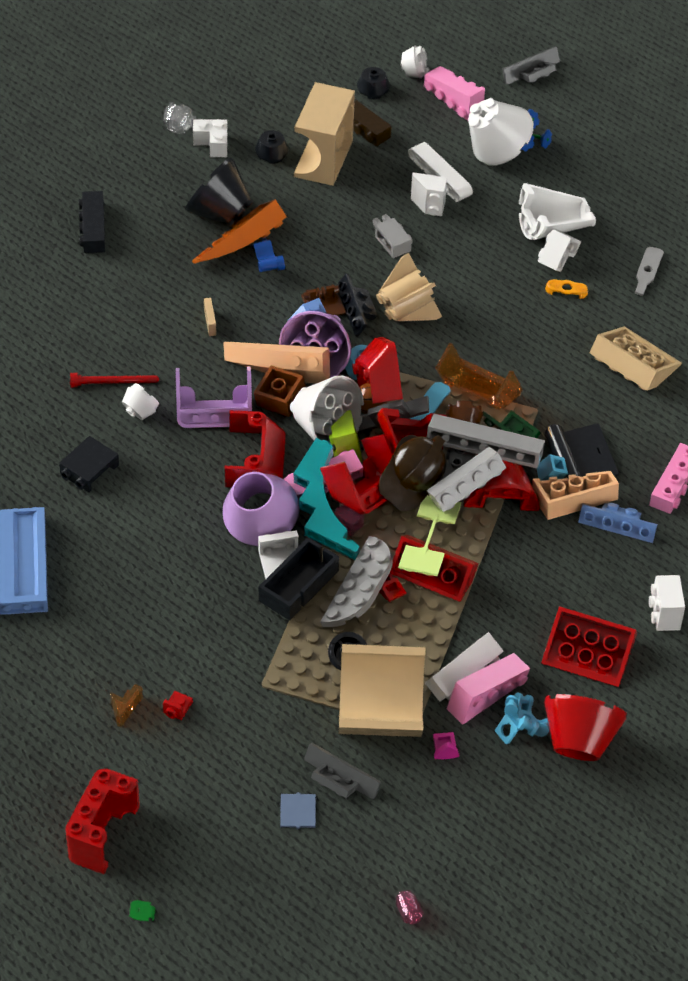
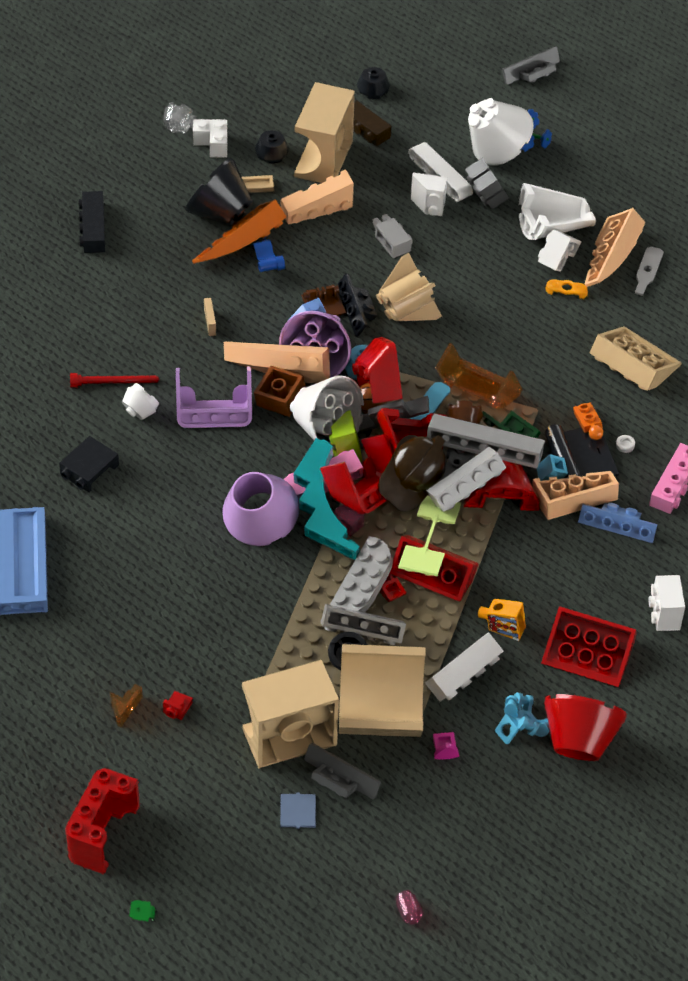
(259, 183): none -> tan tile
(272, 445): red windscreen -> none
(275, 549): white bracket -> none
(291, 713): none -> tan piece
(298, 578): black piece -> none
(320, 199): none -> light nougat wedge
(363, 623): none -> light grey brick
(414, 62): white cone -> none
(454, 90): bright pink wedge -> none
(486, 184): none -> dark grey piece
(486, 687): bright pink wedge -> none
(505, 618): none -> light orange torso
(589, 420): none -> orange plate
(614, 244): none -> light nougat wedge
(625, 443): none -> white tile

